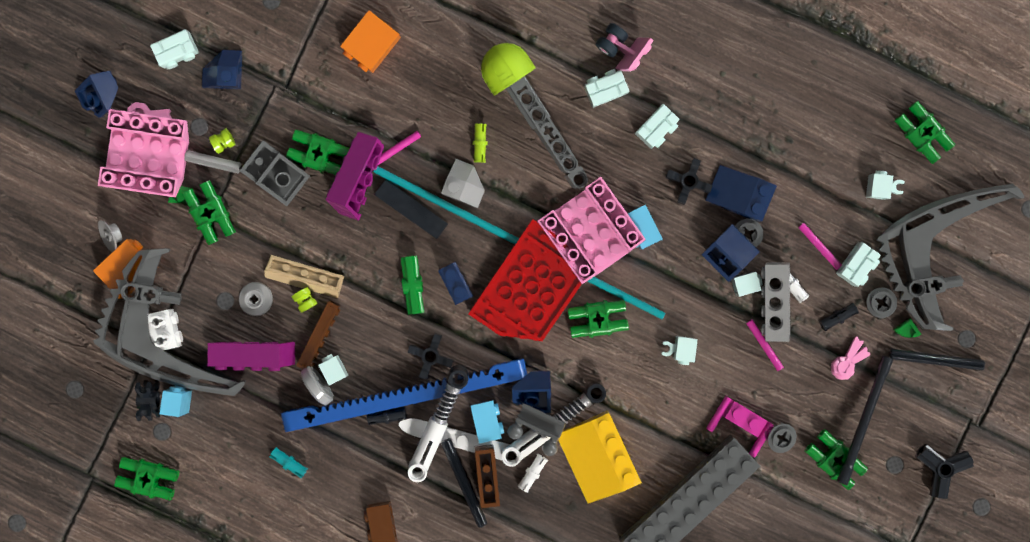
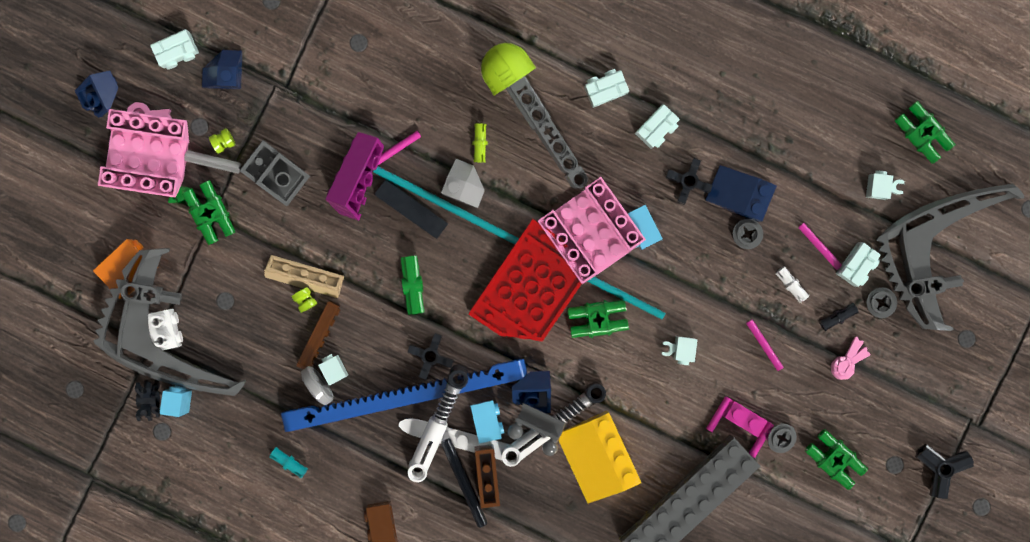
(110, 234): light grey piece -> none
(140, 485): green pin -> none
(251, 355): magenta wedge -> none
(264, 297): light grey piece -> none
(314, 143): green pin -> none
(370, 42): orange brick -> none
(387, 416): black pin -> none
(455, 283): dark blue brick -> none
(532, 473): white pin -> none
(614, 41): bright pink plate -> none
(730, 253): dark blue slope -> none
(746, 284): light aqua brick -> none
(779, 332): light grey brick -> none
(847, 468): black piece -> none
(907, 329): green tile -> none
(937, 359): black axle -> none

